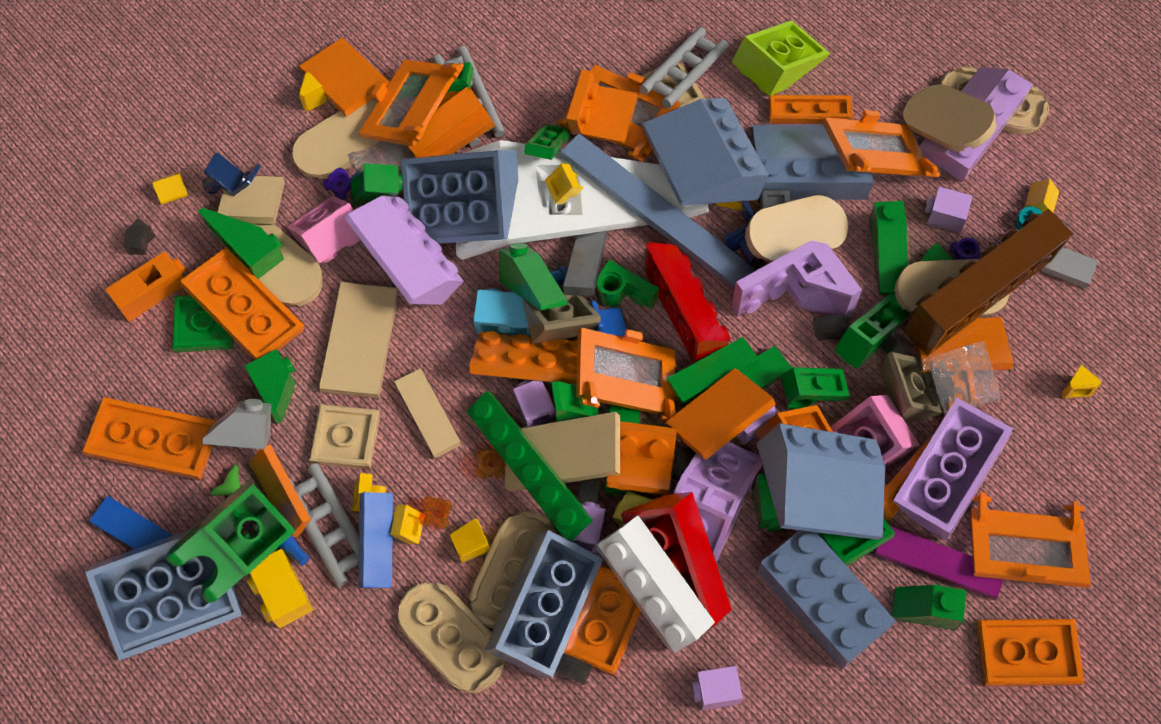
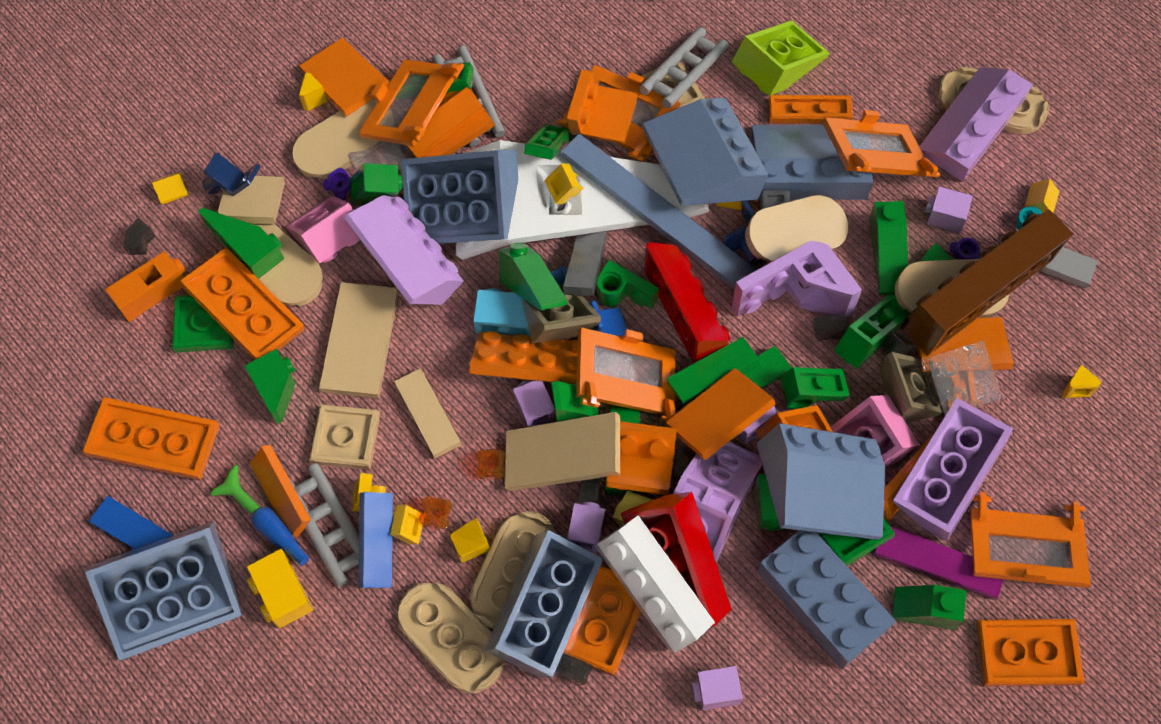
(233, 551): green brick -> none
(243, 426): light grey slope -> none
(529, 466): green plate -> none
(950, 117): tan tile -> none

